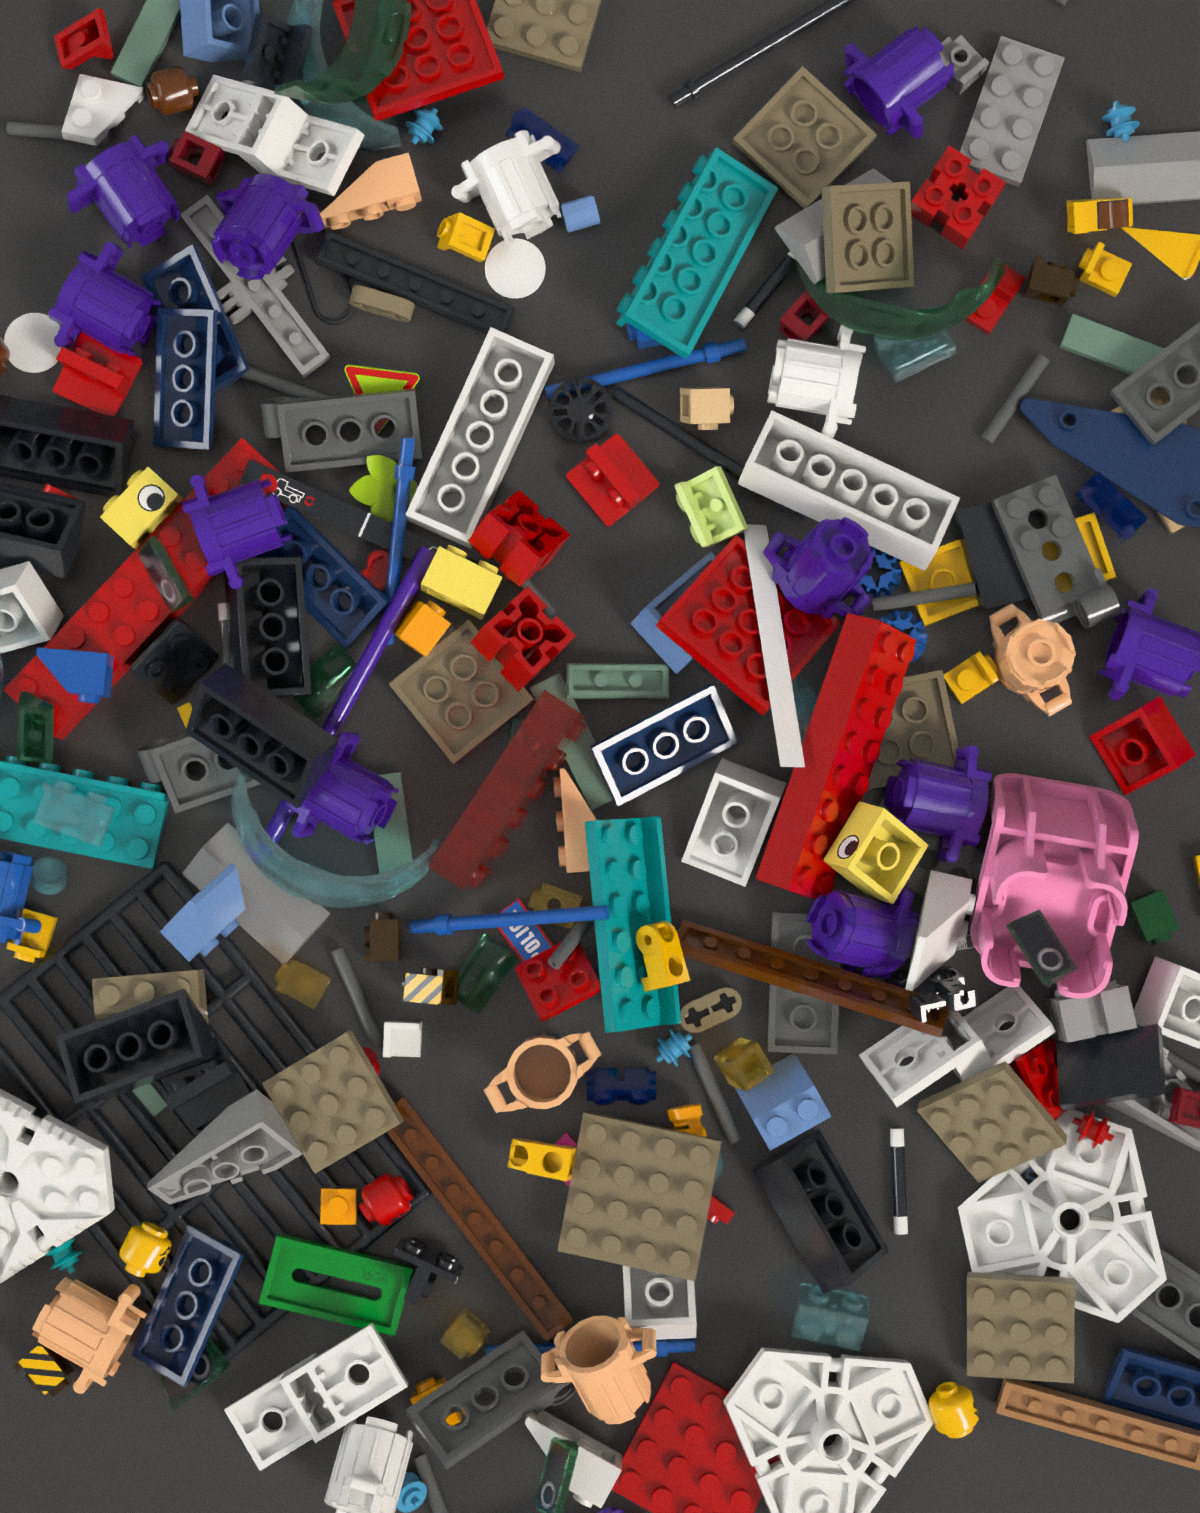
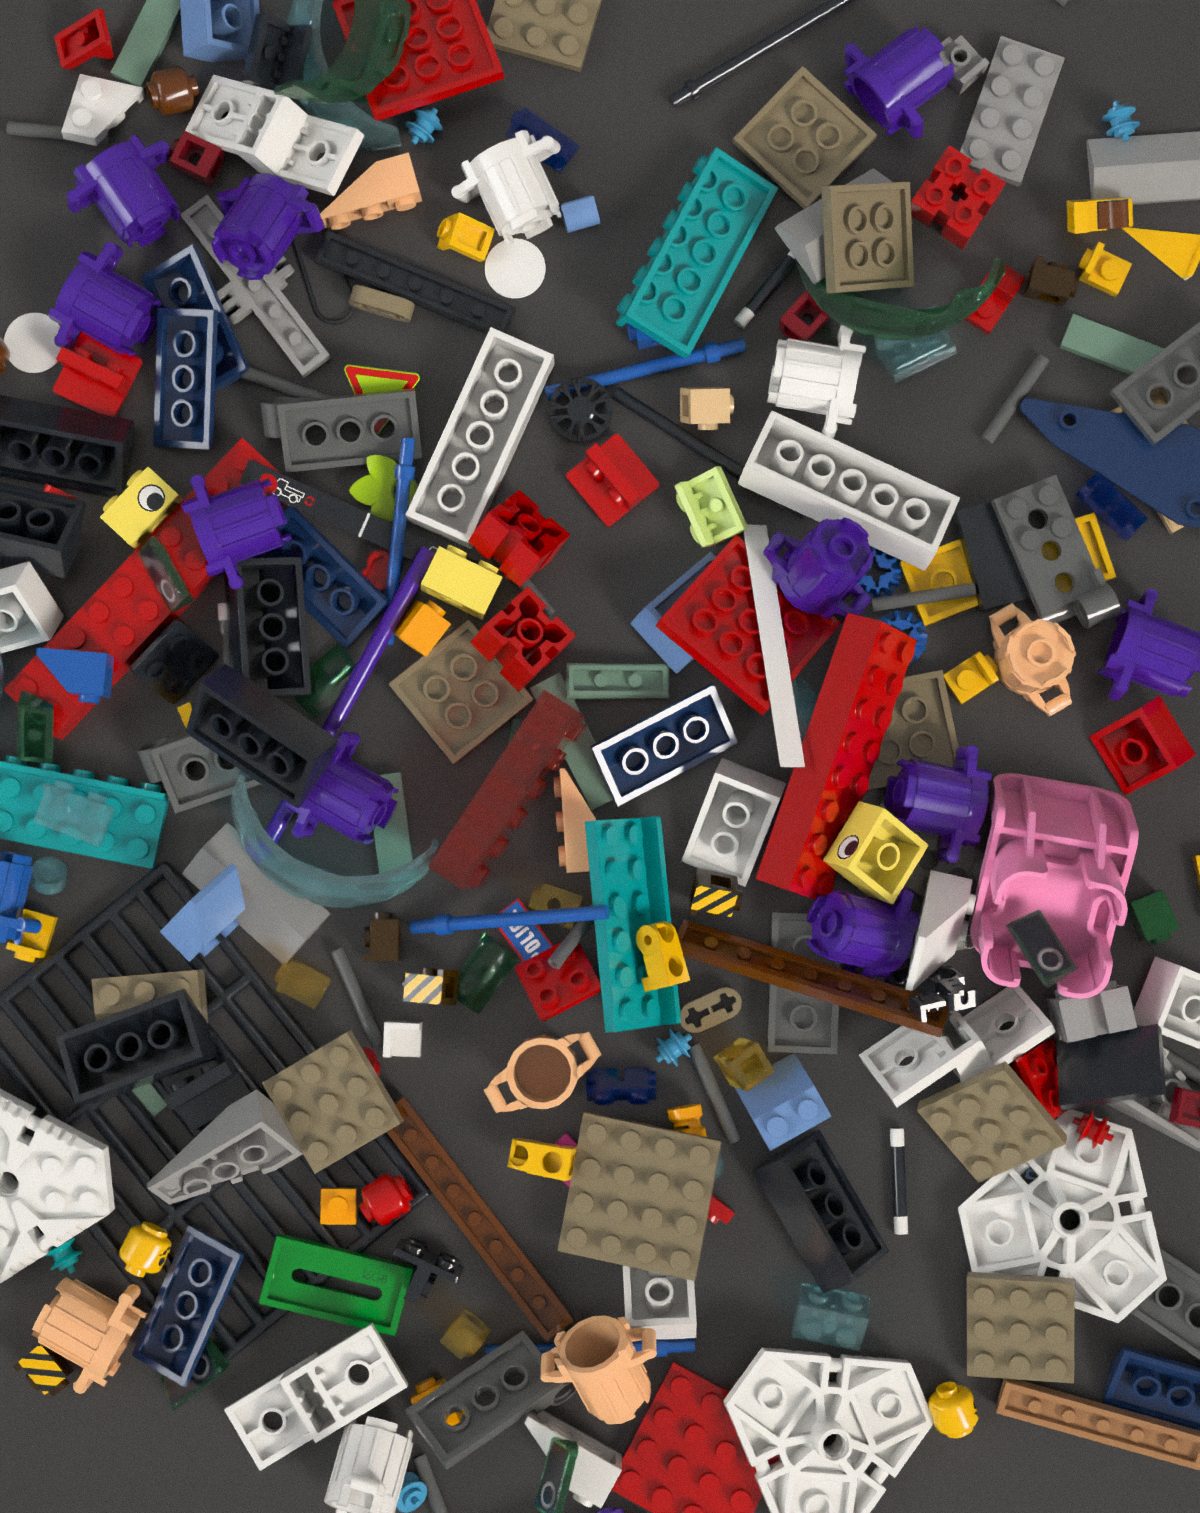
(714, 894): none -> brick

